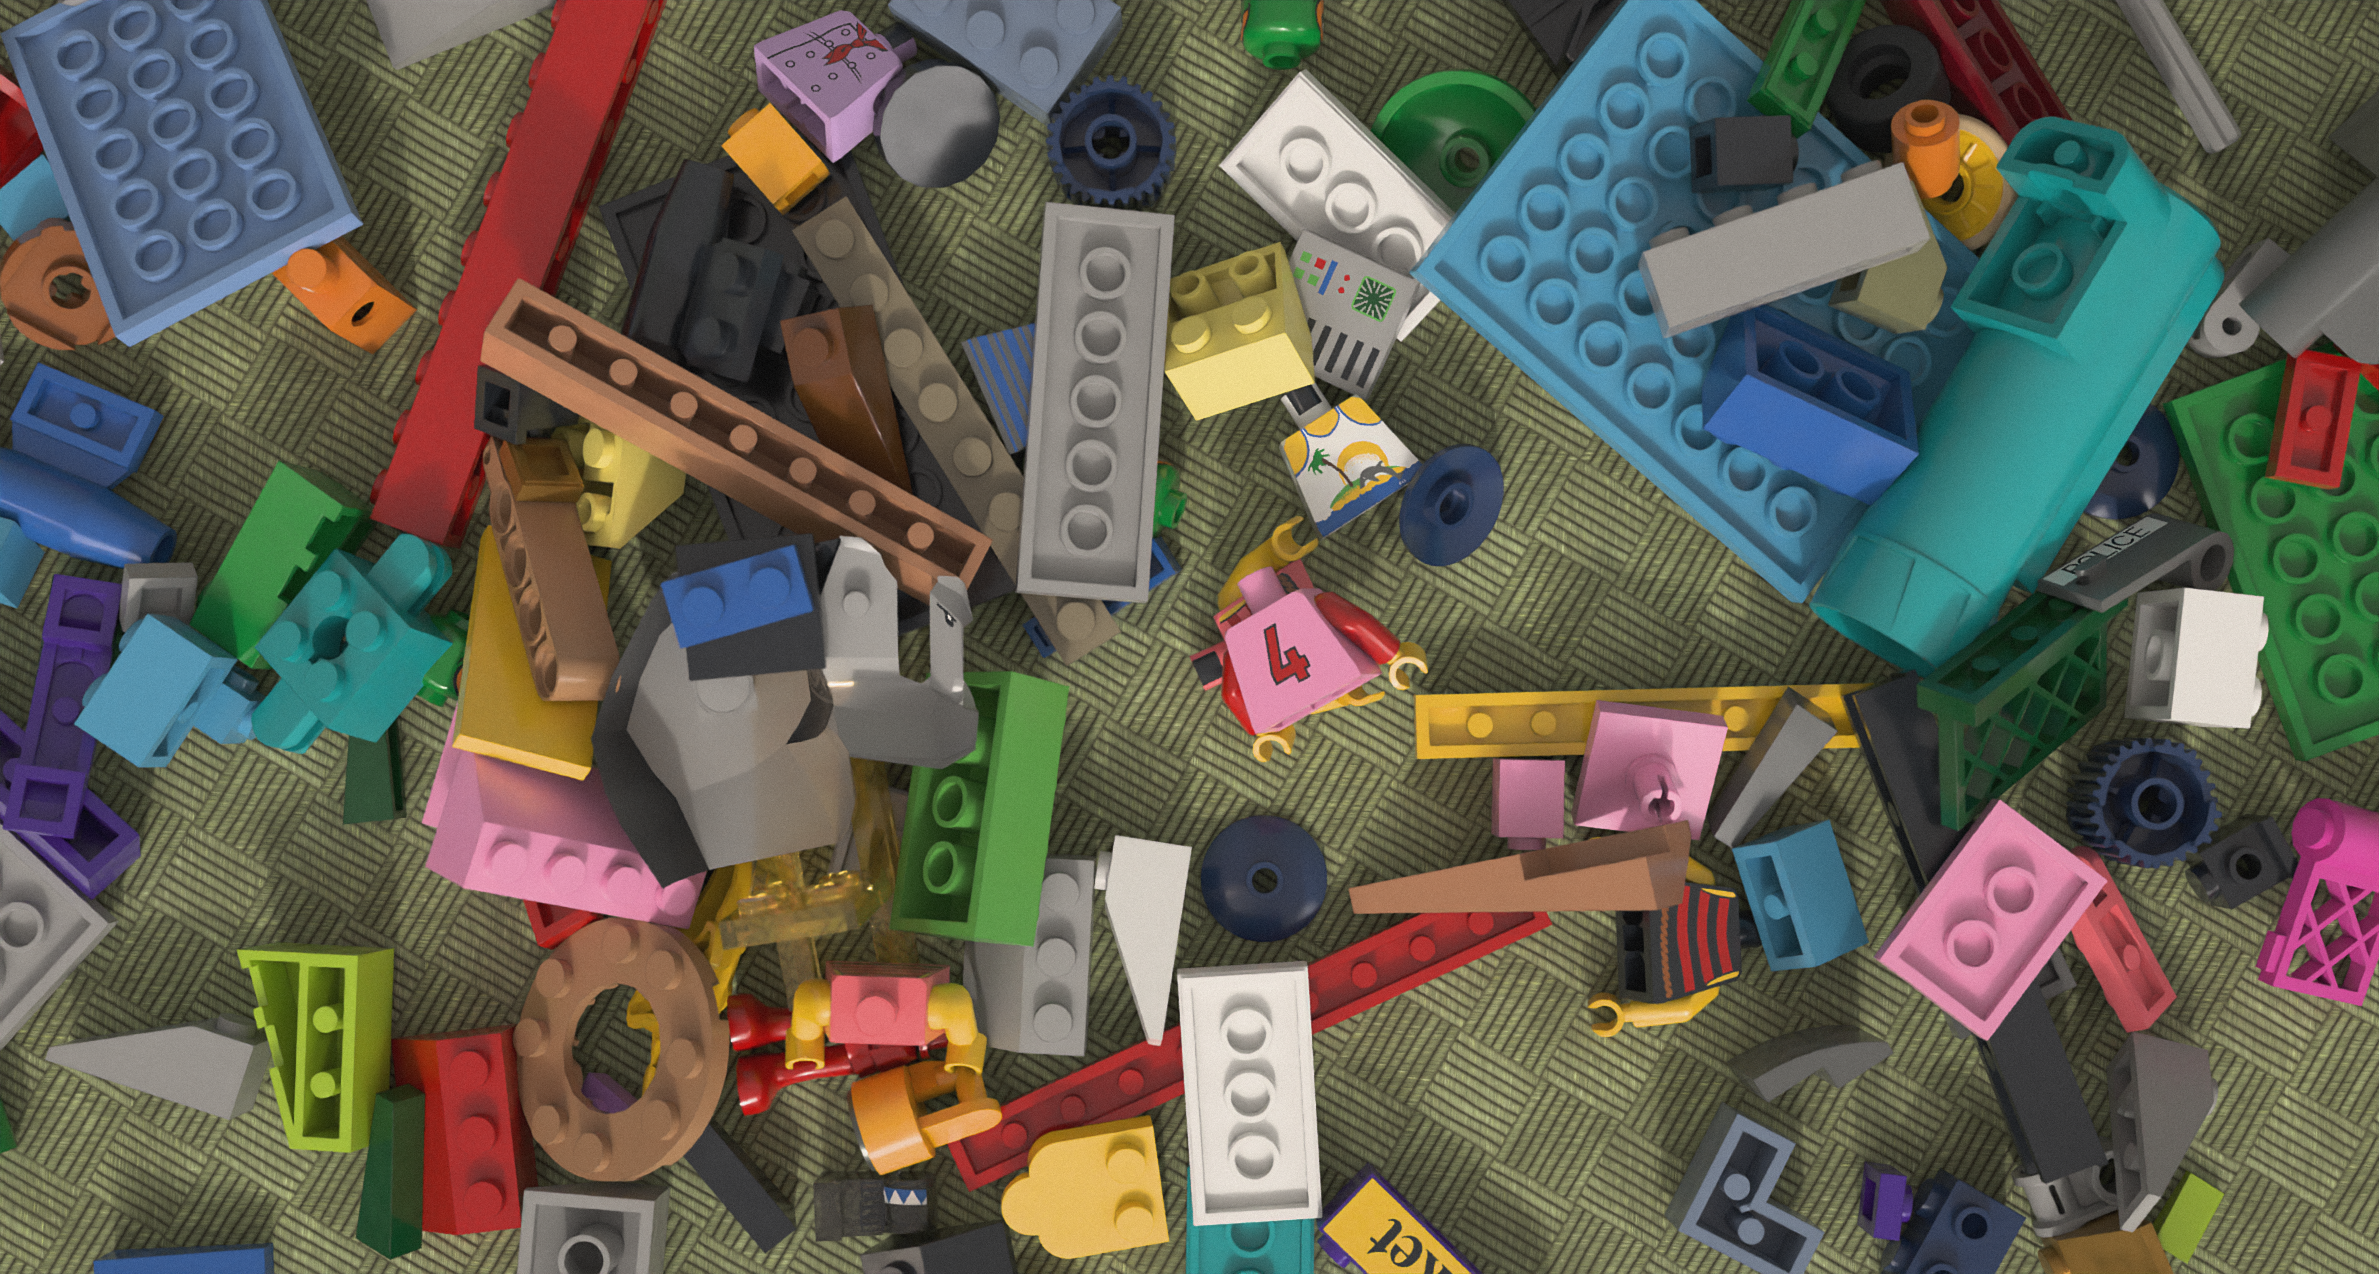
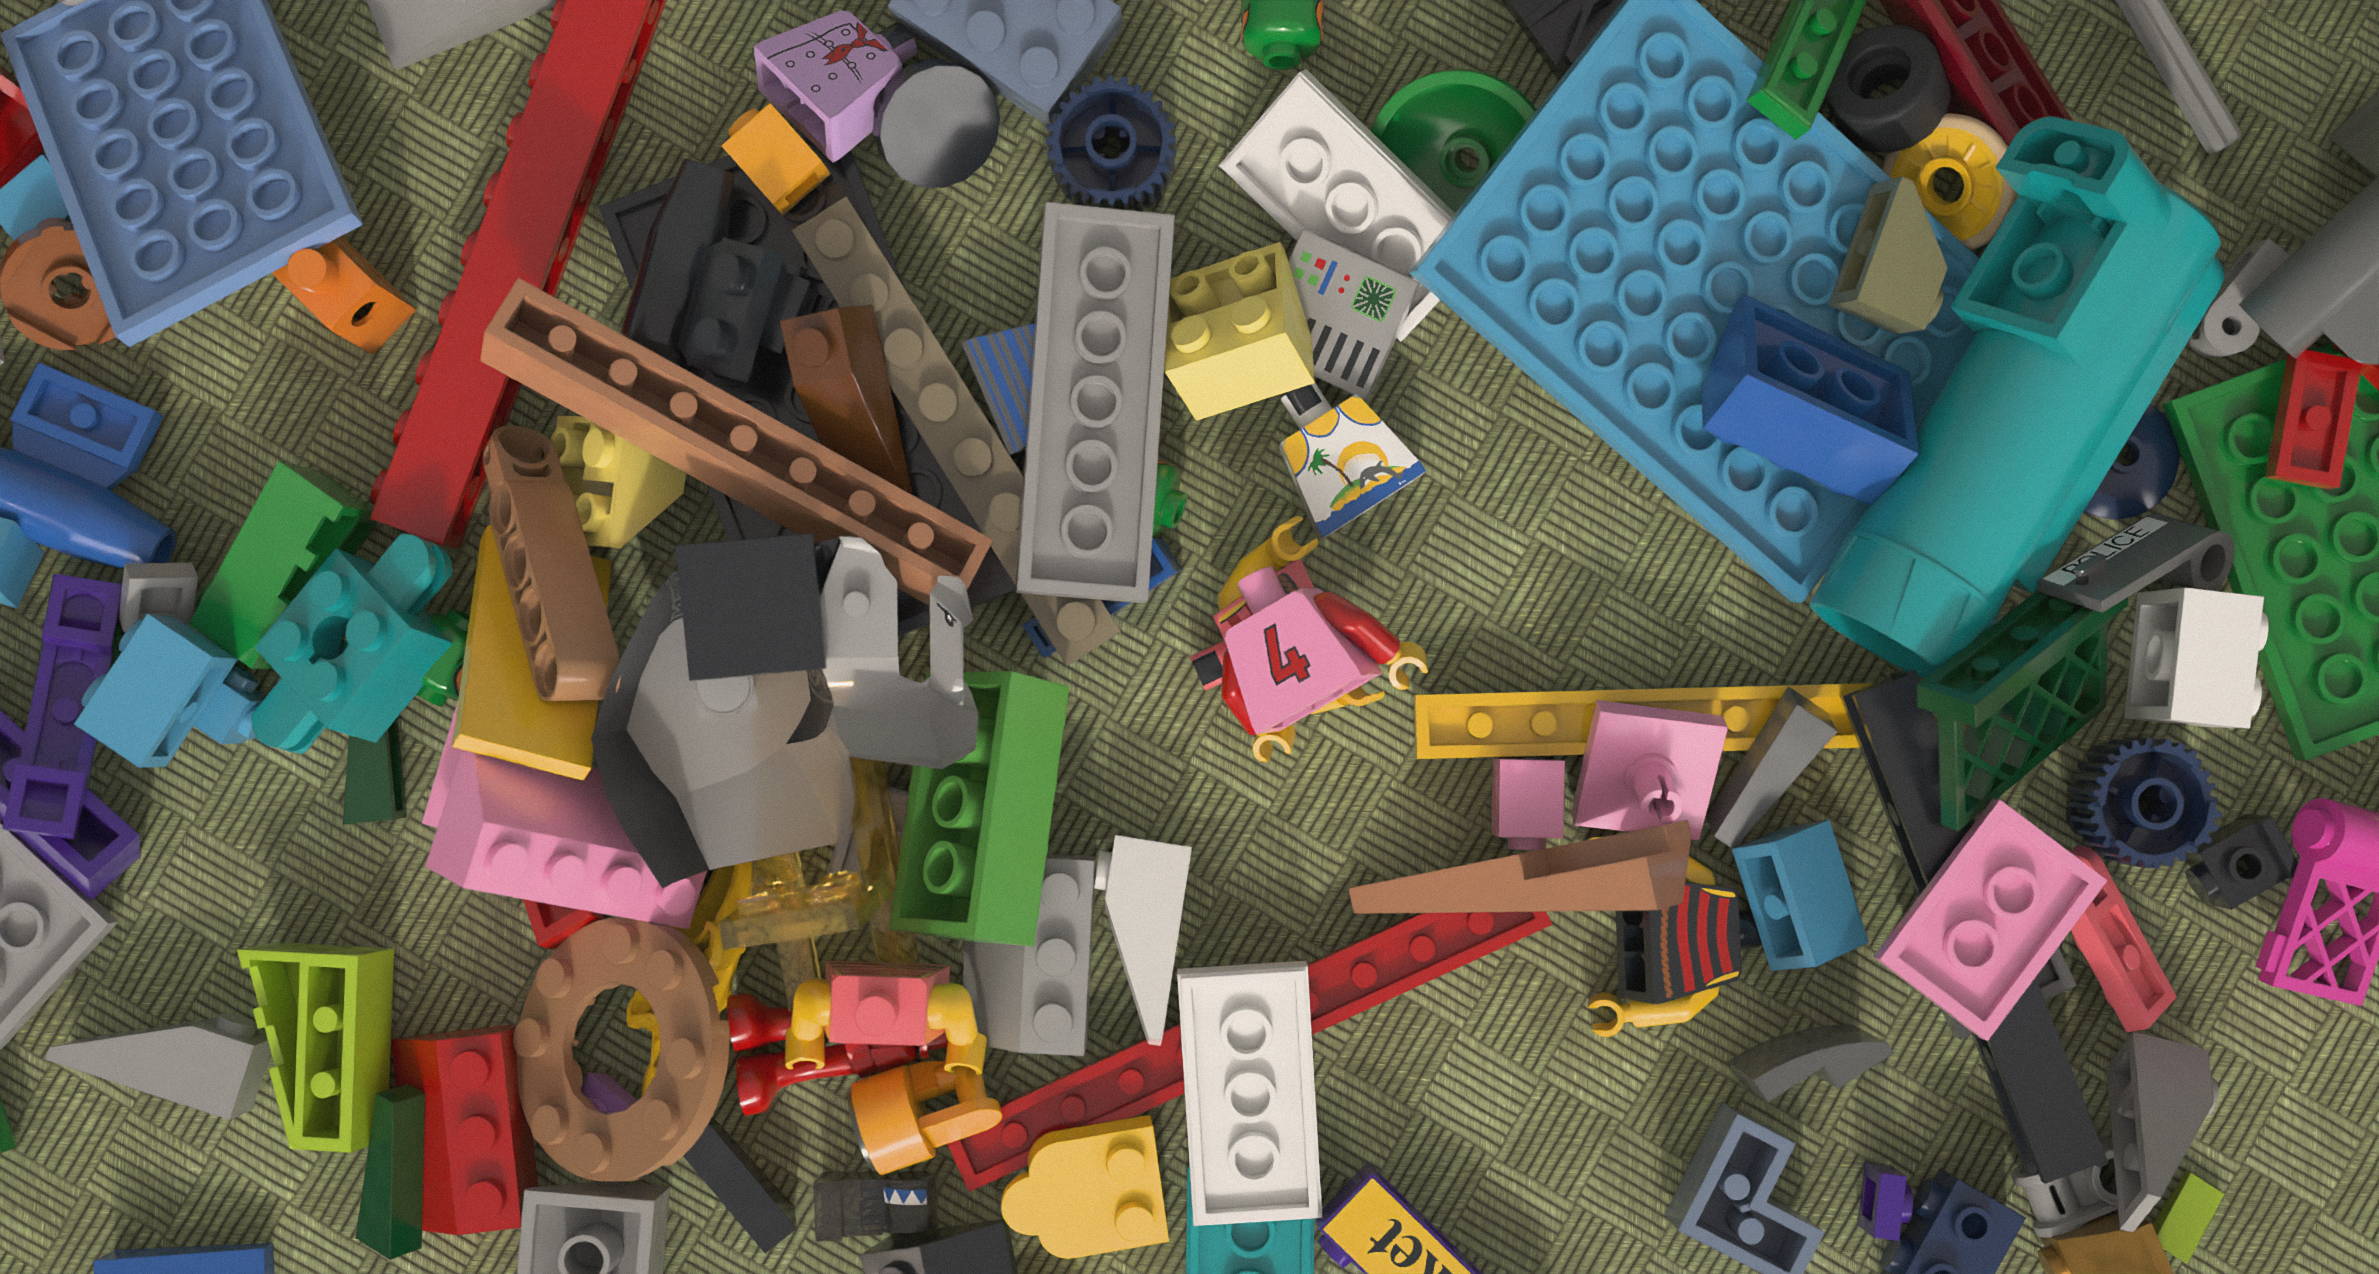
(514, 410): black brick -> none
(541, 470): pearl gold tile -> none
(737, 596): blue plate -> none
(1259, 844): dark blue dish -> none
(1451, 504): dark blue dish -> none
(1742, 154): black brick -> none
(1783, 248): light grey brick -> none
(1928, 144): orange brick -> none

